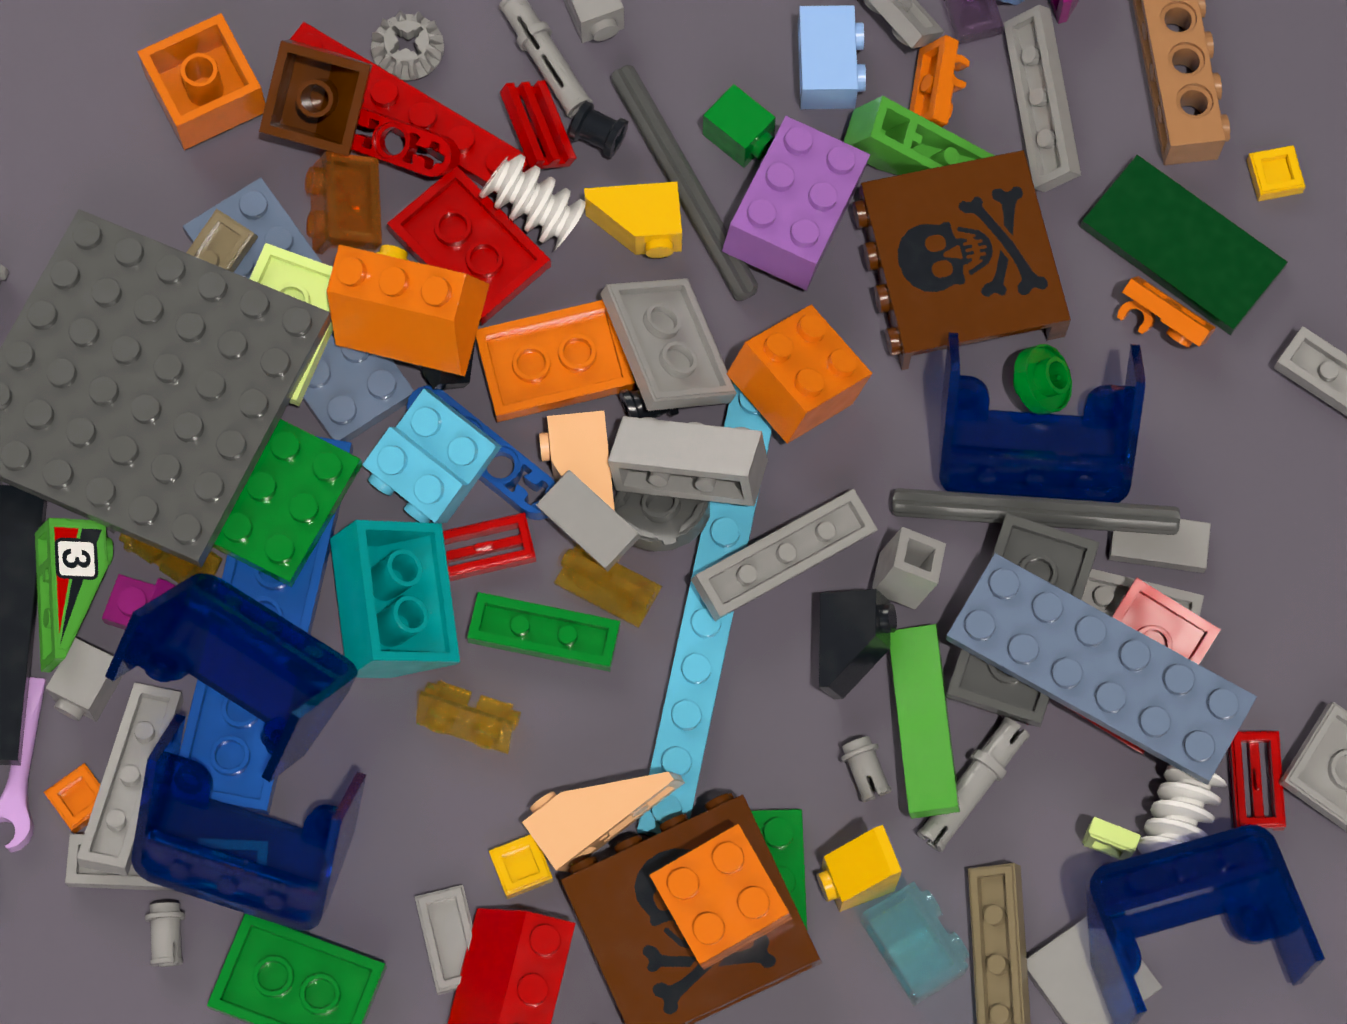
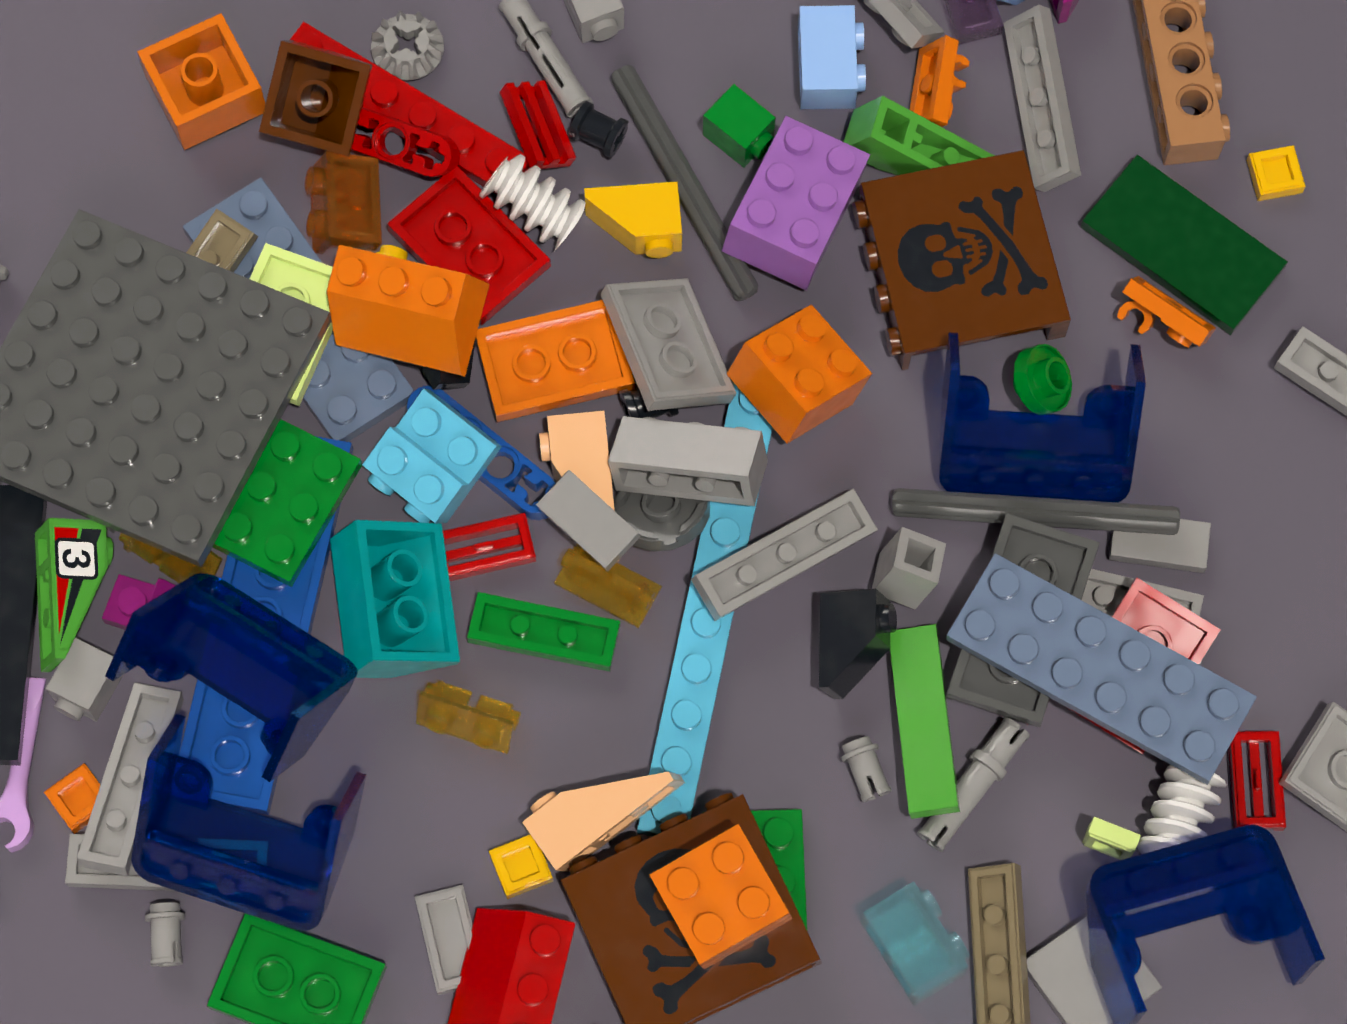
(860, 870): yellow slope -> none

